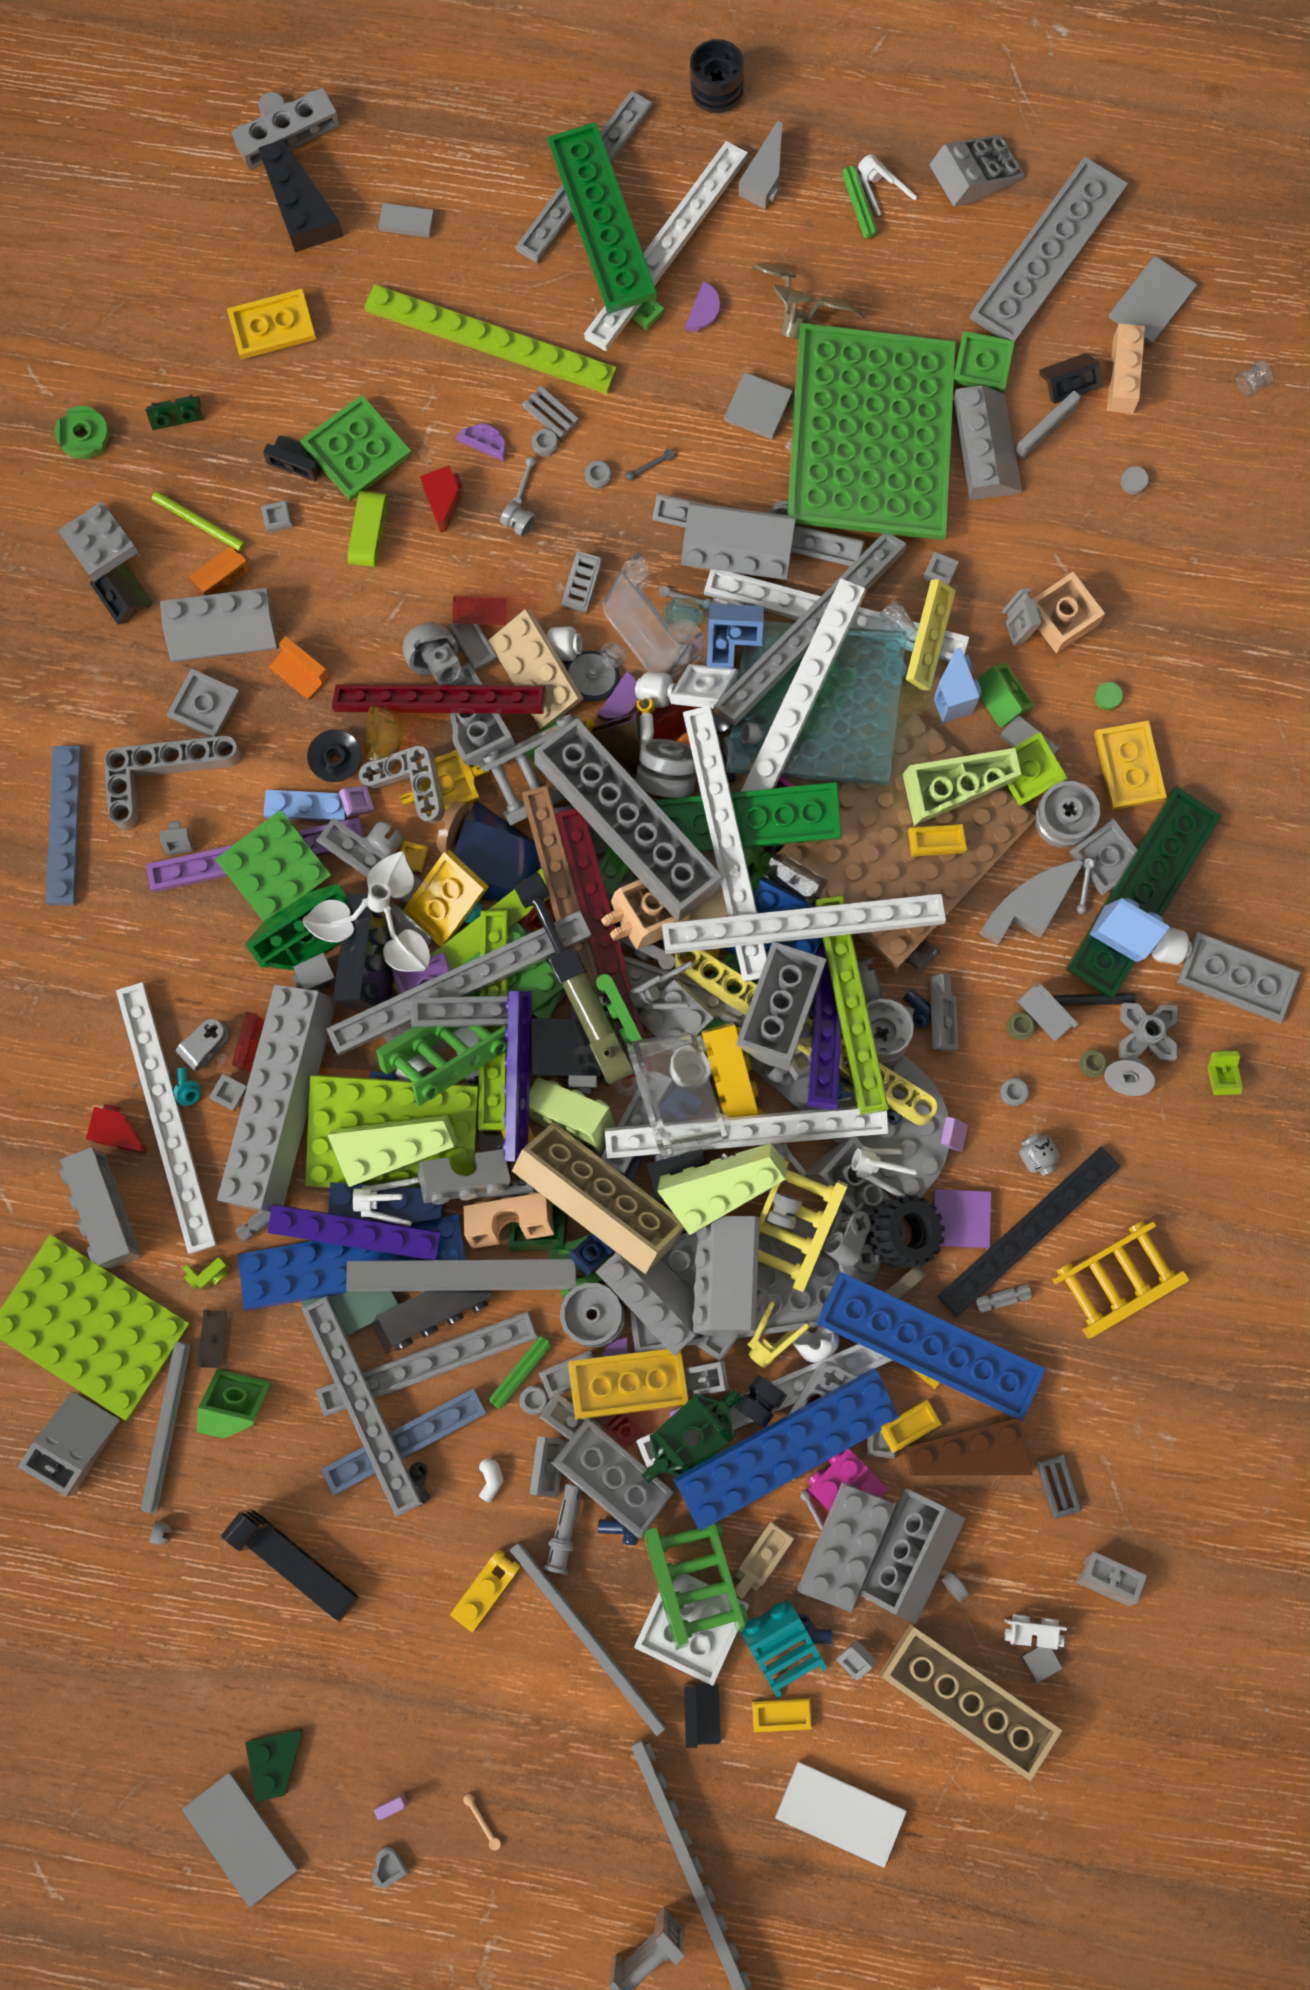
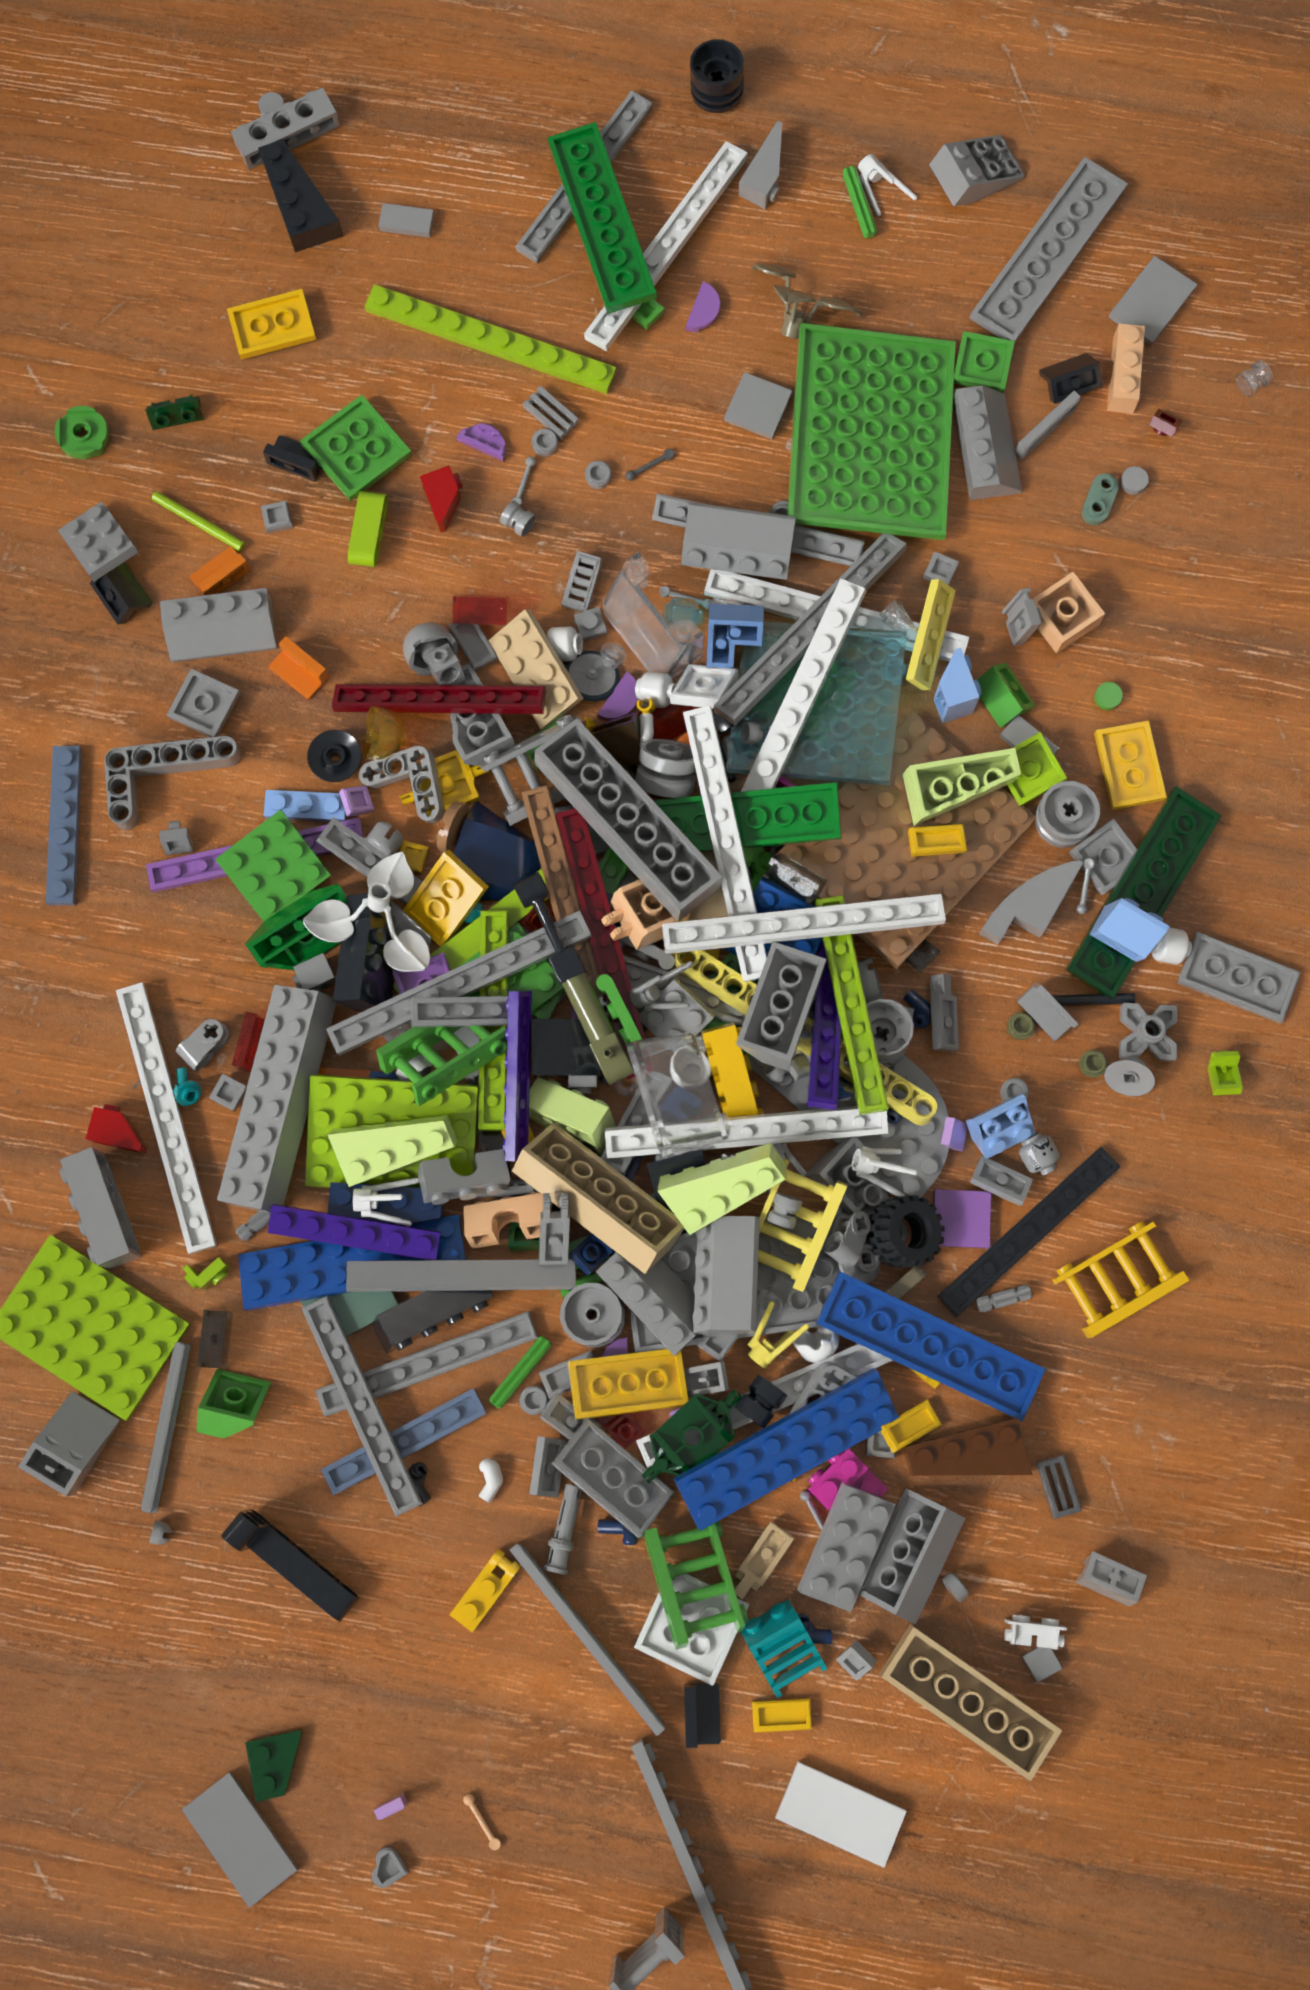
(554, 1232): none -> light grey hinge
(590, 624): none -> light grey plate
(1001, 1126): none -> light blue slope
(1001, 1181): none -> light grey plate
(1100, 497): none -> sand green plate
(1164, 423): none -> plate

